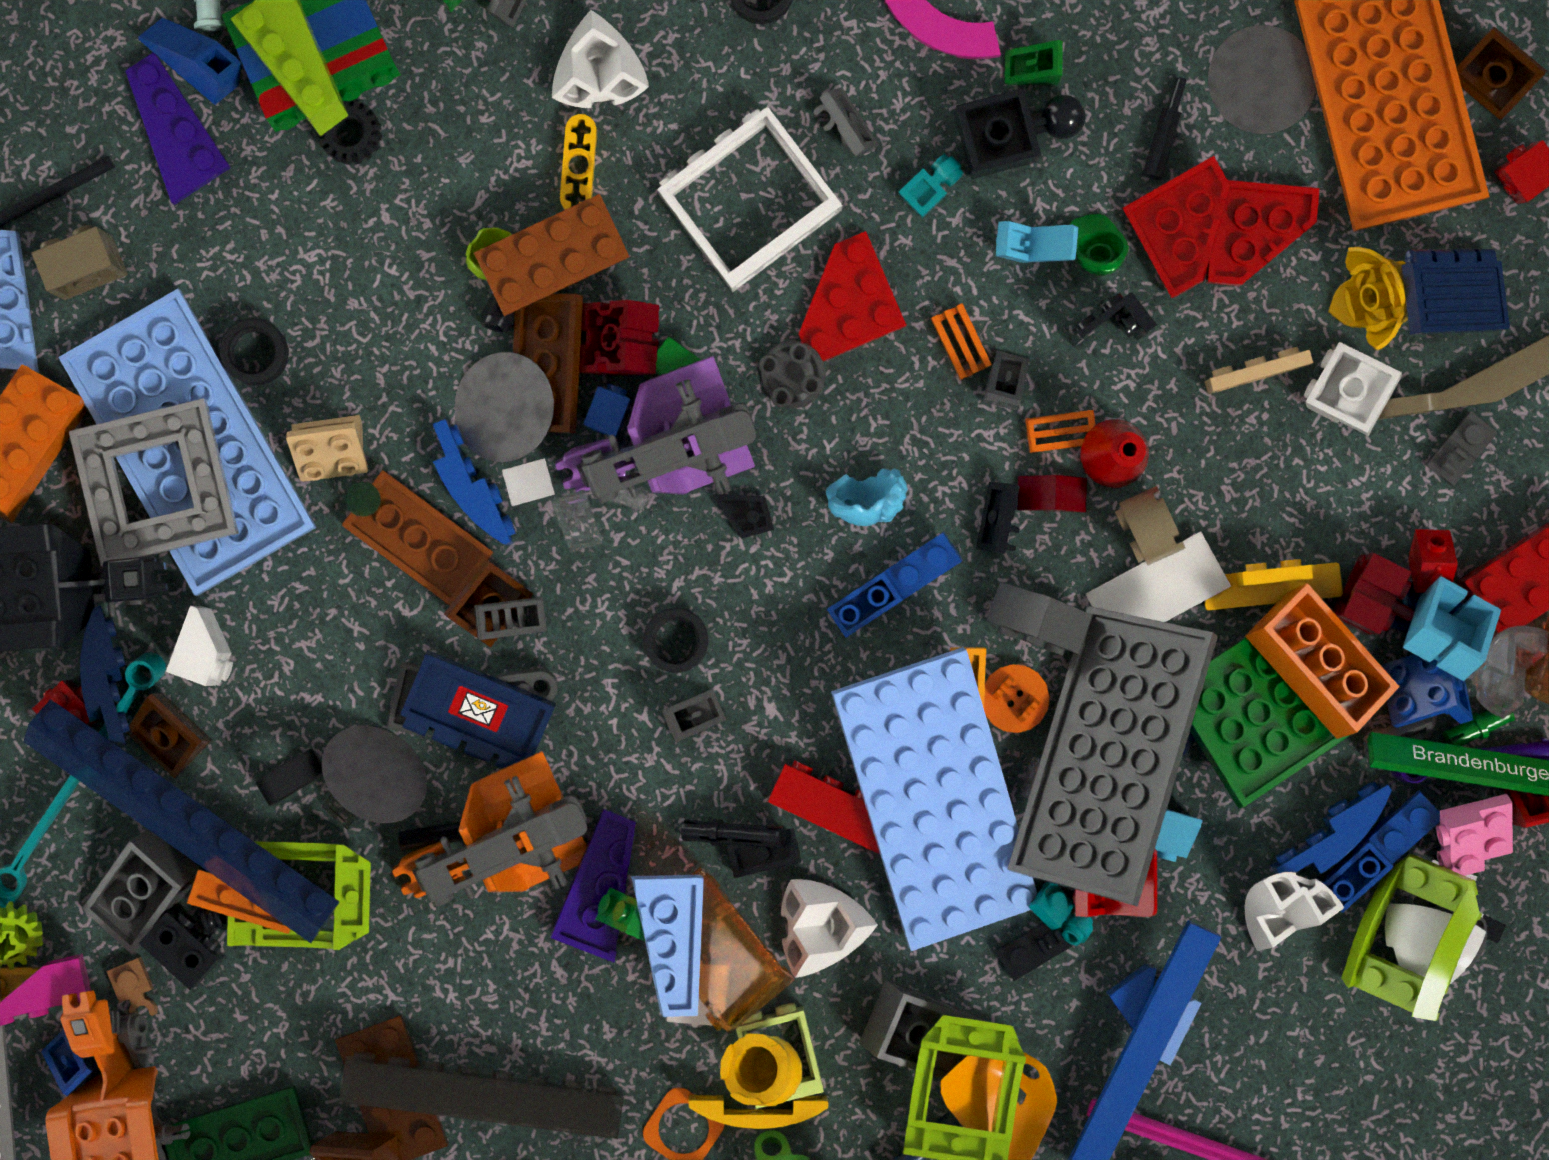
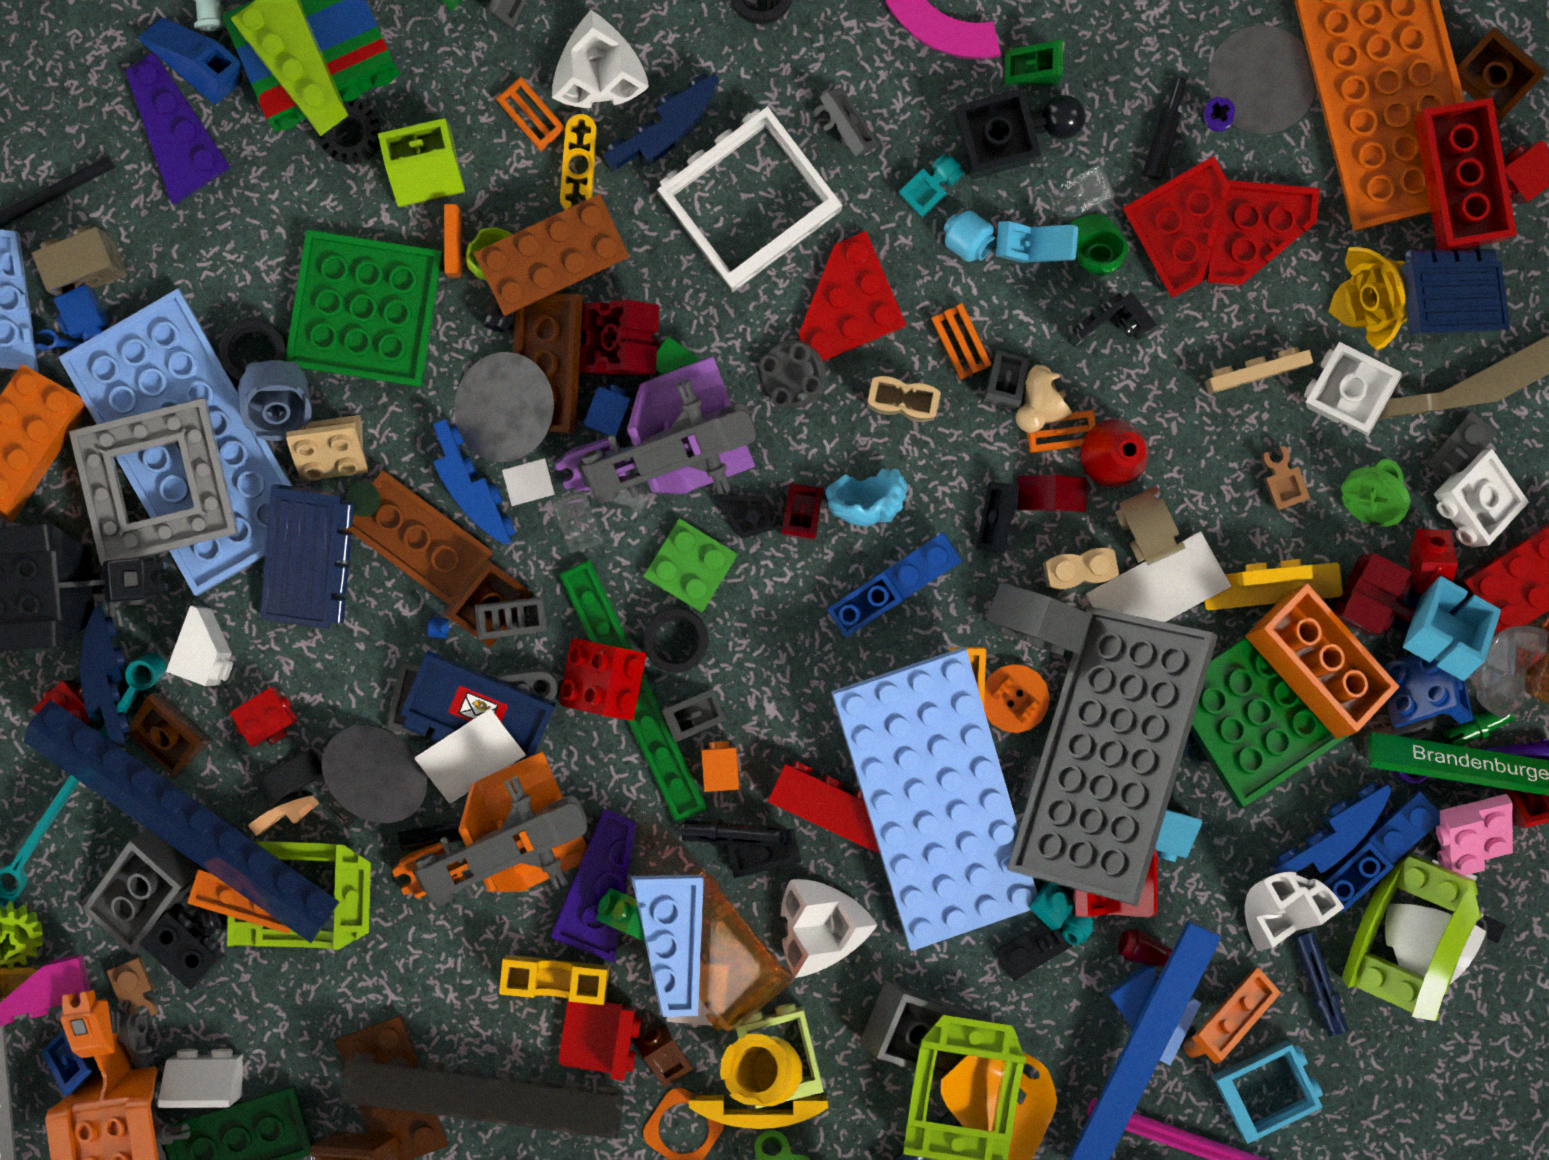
(55, 341): none -> blue hand
(81, 313): none -> blue brick
(201, 1079): none -> white slope
(264, 718): none -> red head
(274, 399): none -> sand blue brick
(294, 810): none -> light nougat slope
(303, 556): none -> dark blue hinge
(364, 308): none -> green plate
(421, 162): none -> lime slope
(438, 627): none -> blue hand
(453, 240): none -> orange tile
(469, 755): none -> white sticker
(549, 136): none -> orange tile
(551, 977): none -> yellow arch
(600, 1037): none -> red bracket
(602, 679): none -> red bracket
(649, 722): none -> green tile
(664, 1055): none -> reddish brown bracket
(678, 117): none -> dark blue slope
(690, 565): none -> bright green plate
(720, 767): none -> orange brick
(802, 512): none -> dark red slope
(913, 401): none -> tan brick
(969, 236): none -> medium azure head
(1041, 401): none -> tan piece
(1082, 194): none -> clear slope
(1089, 567): none -> tan brick
(1142, 948): none -> dark red cone
(1221, 103): none -> dark purple bush
(1233, 1017): none -> orange piece
(1286, 485): none -> medium nougat plate
(1310, 1089): none -> medium azure window
(1334, 1022): none -> dark blue pin
(1376, 493): none -> bright green tile
(1465, 174): none -> red brick
(1480, 500): none -> white plate

